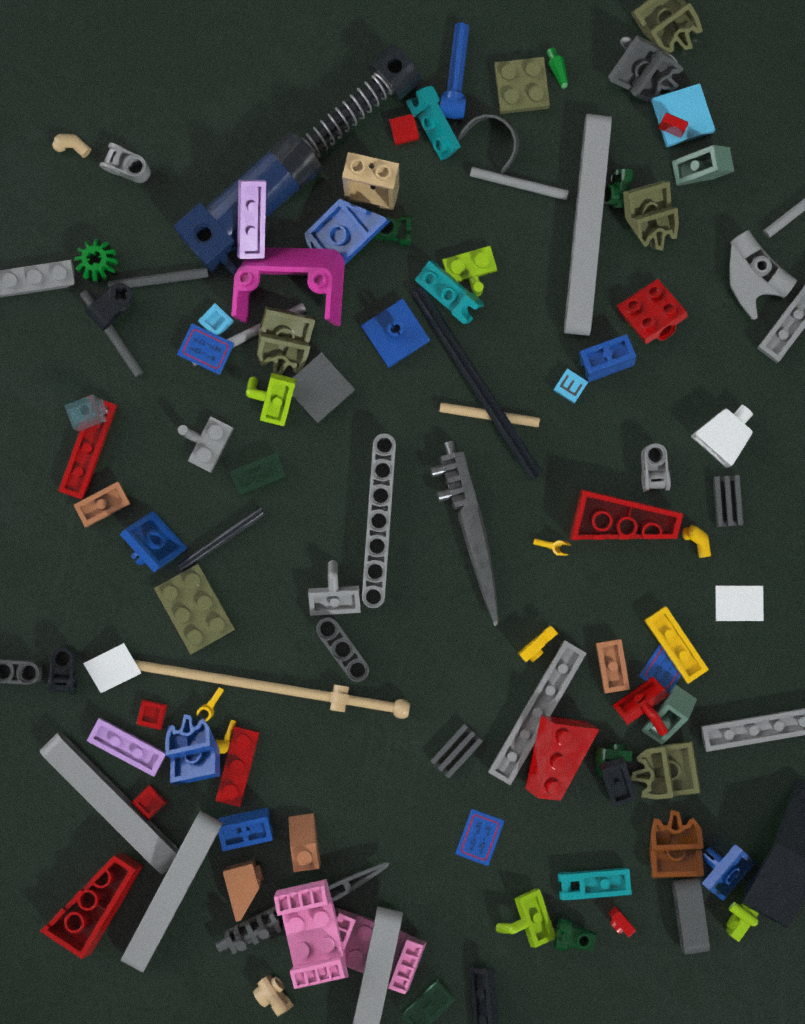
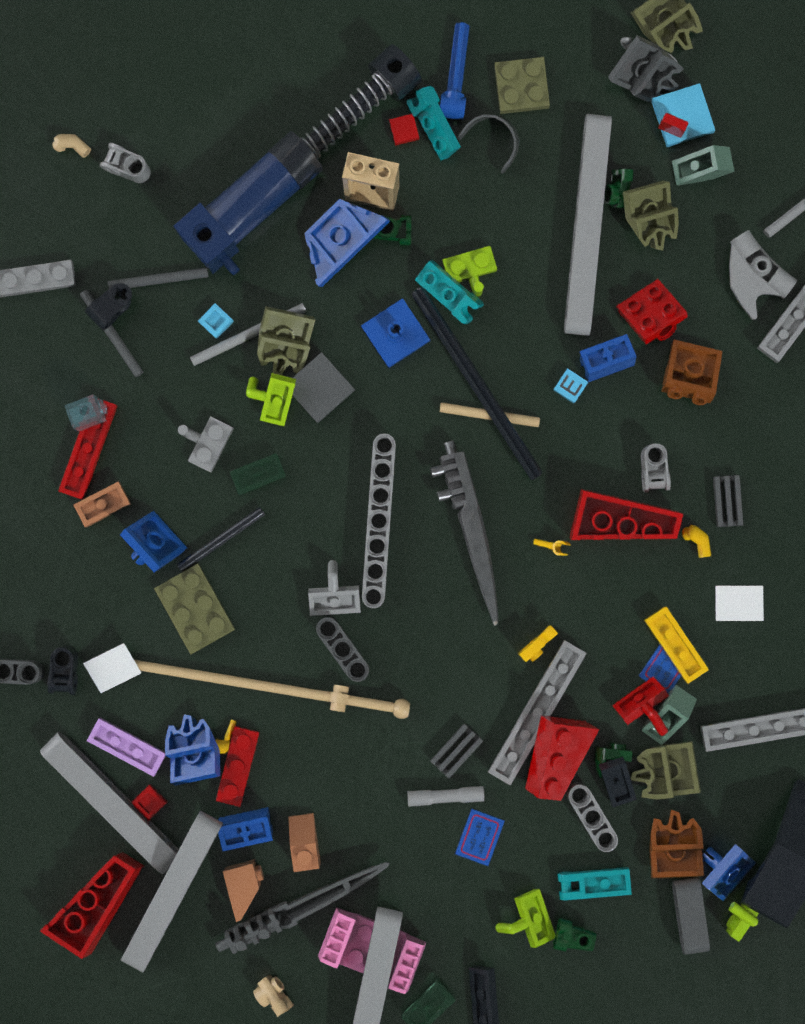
(98, 251): green gear -> none
(151, 714): red tile -> none
(205, 349): blue sticker -> none
(211, 703): yellow hand -> none
(251, 219): lavender plate -> none
(312, 934): bright pink plate -> none
(322, 266): dark pink windscreen -> none
(429, 797): none -> light grey piece
(519, 183): light grey bar -> none
(558, 67): green bar -> none
(595, 828): none -> light grey beam
(612, 666): nougat plate -> none
(620, 922): red plate -> none
(692, 372): none -> dark orange plate
(725, 435): white torso -> none

